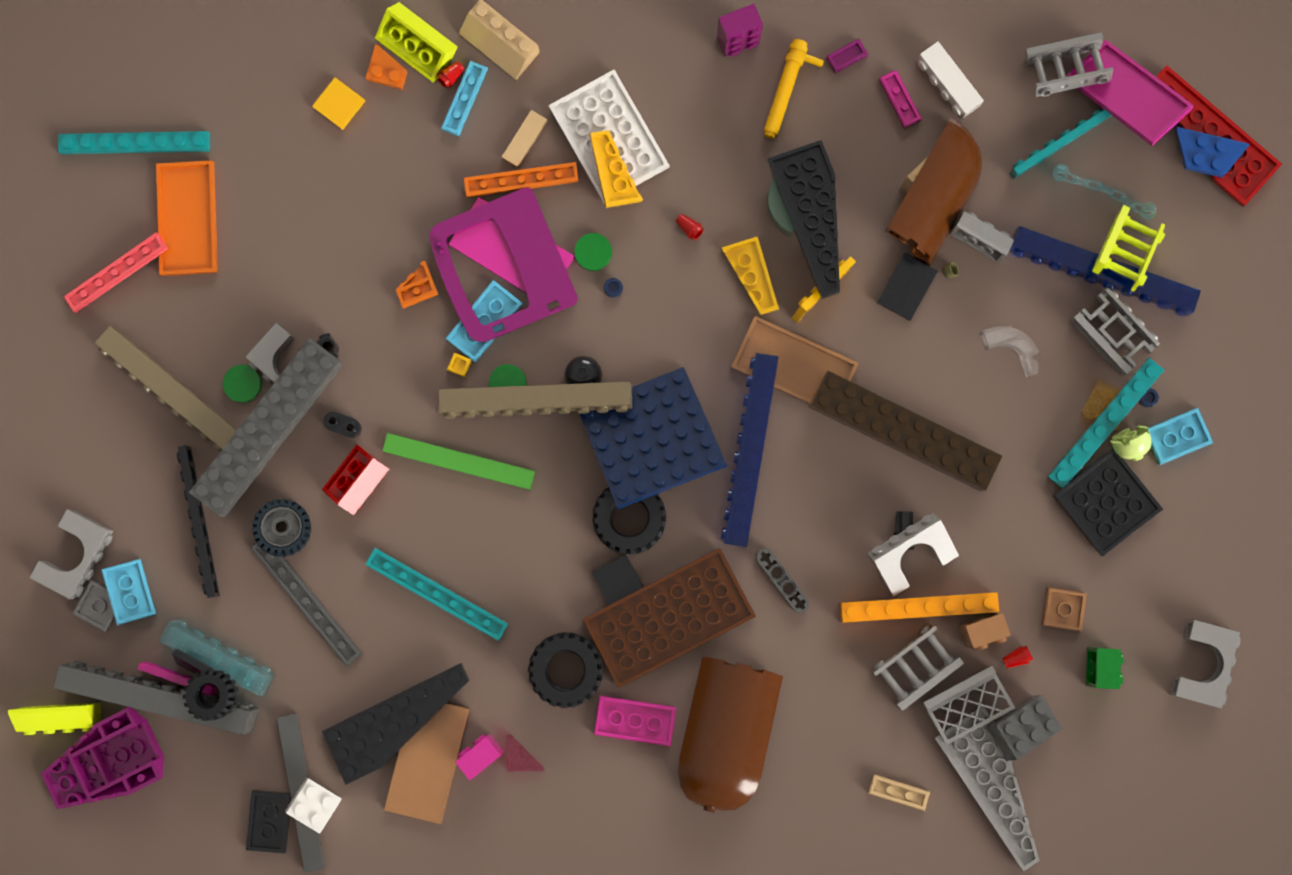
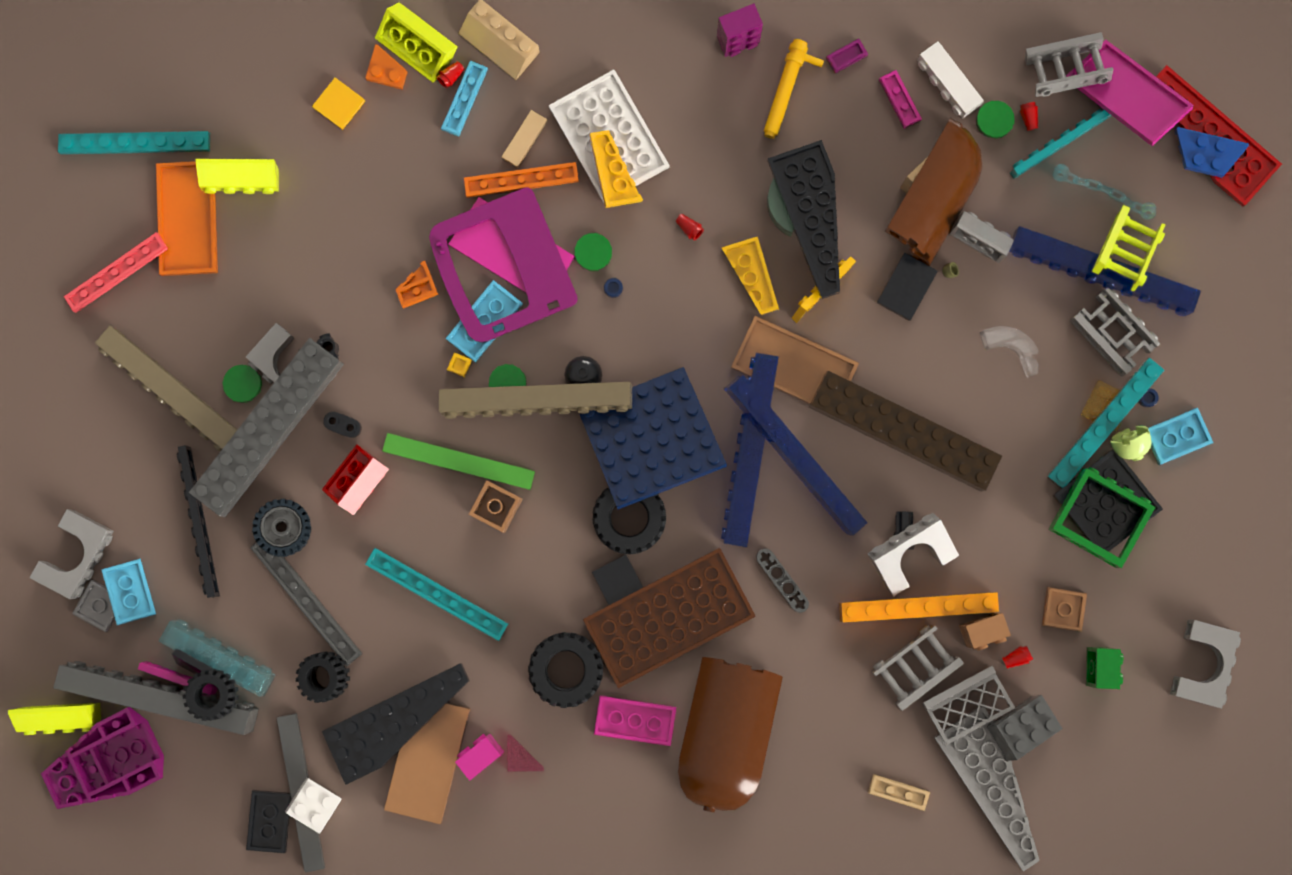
(238, 175): none -> neon yellow slope
(308, 681): none -> black tyre
(495, 506): none -> medium nougat brick
(795, 455): none -> clear blue brick
(995, 119): none -> green tile
(1029, 114): none -> red cone
(1057, 527): none -> green window

